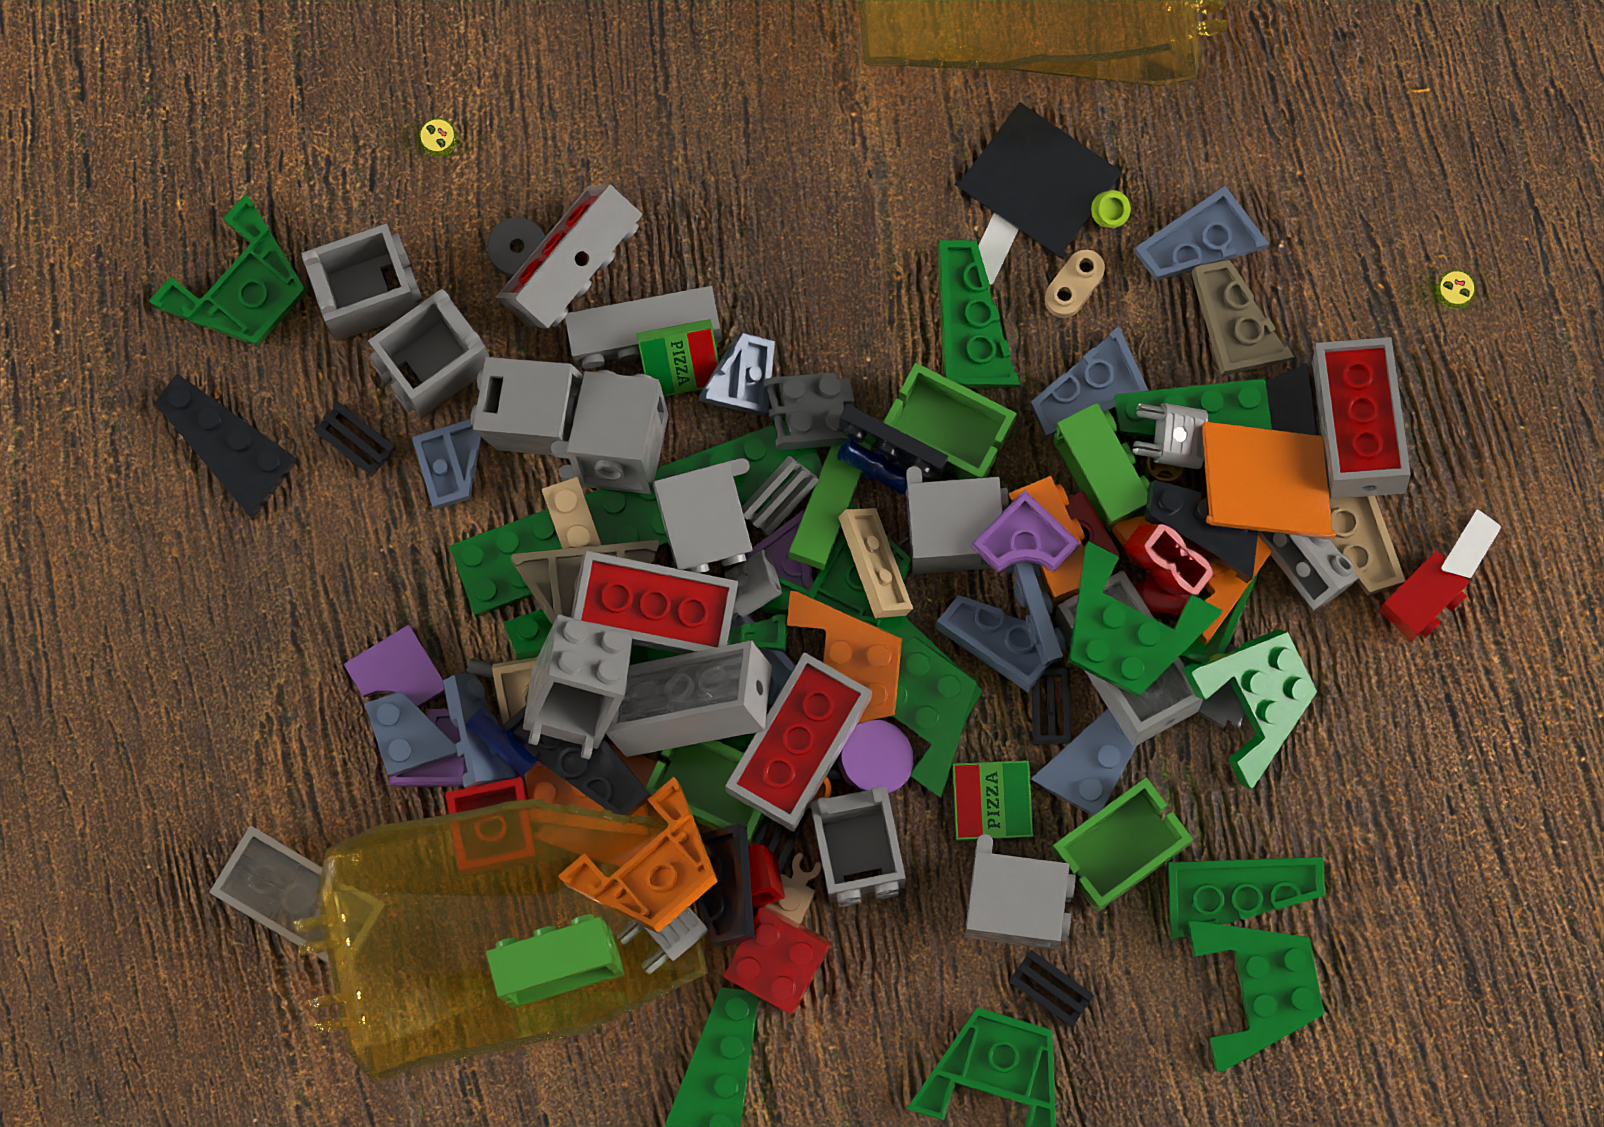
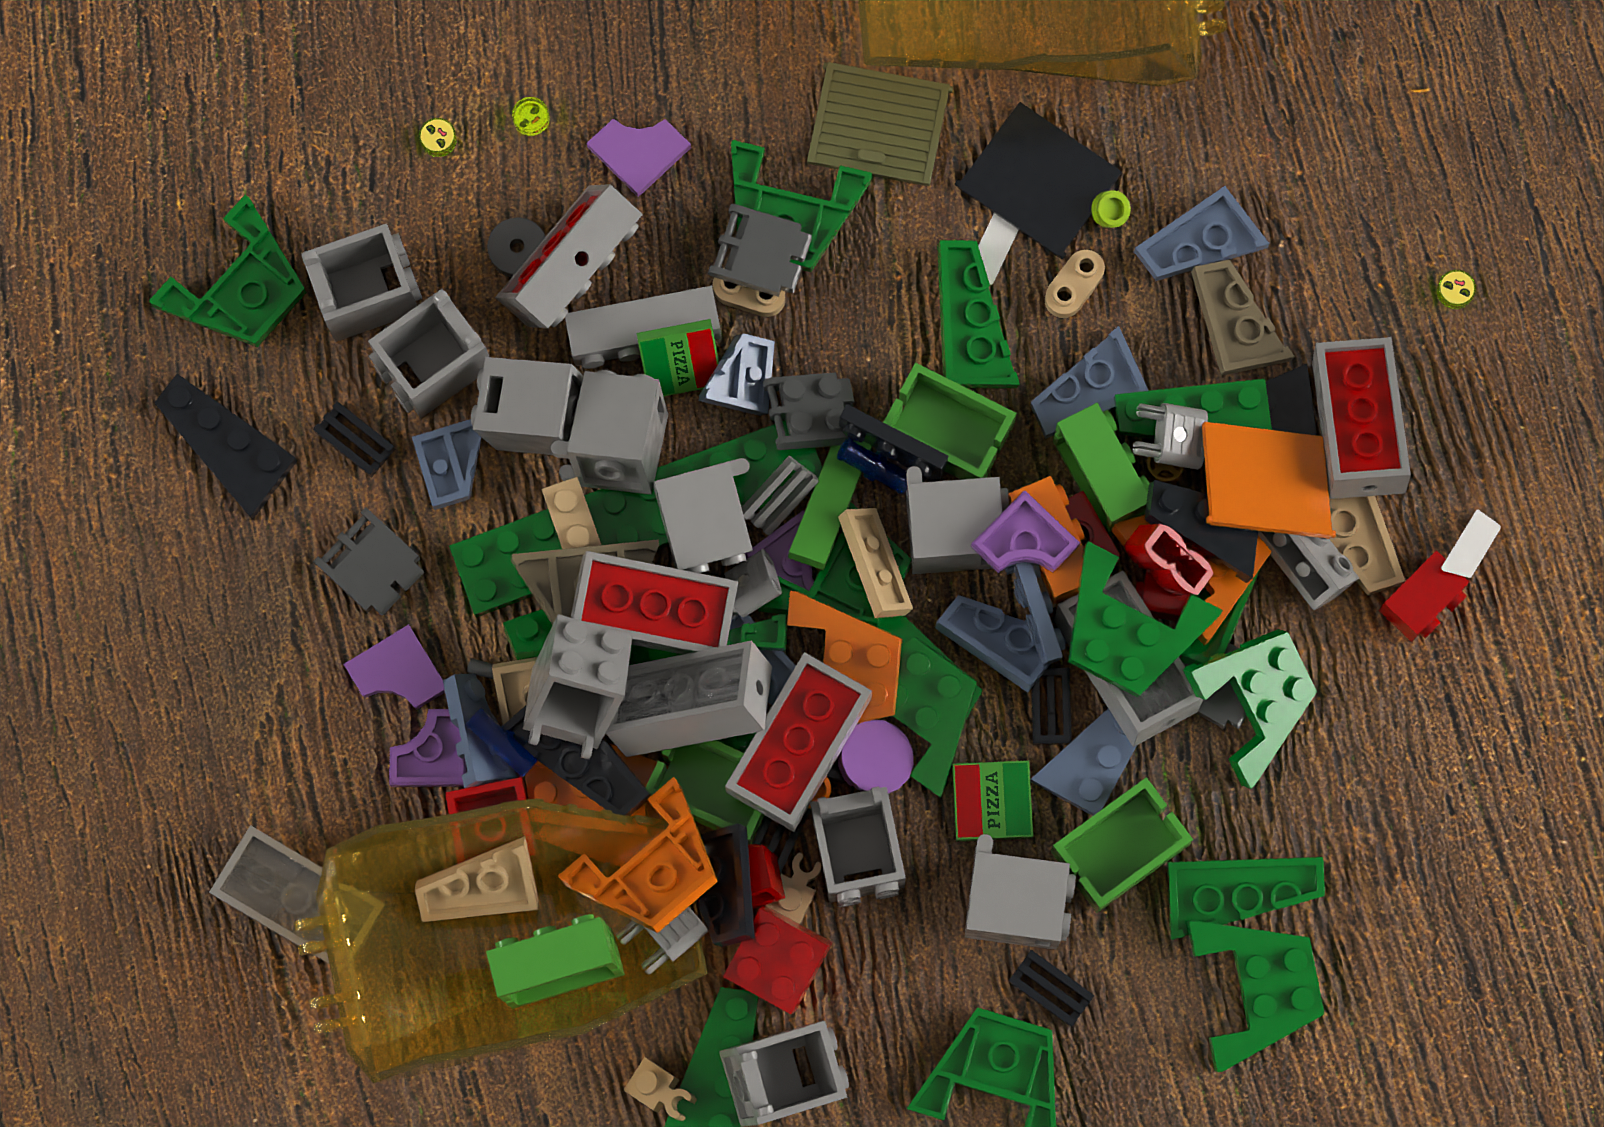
(371, 564): none -> dark grey plate
(406, 734): sand blue wing -> none
(480, 886): none -> tan wing
(530, 116): none -> clear neon green tile
(638, 154): none -> medium lavender tile
(656, 1088): none -> tan plate
(748, 299): none -> tan plate
(761, 251): none -> dark grey plate
(767, 1079): none -> light grey container
(816, 216): none -> green wing
(878, 123): none -> olive piece

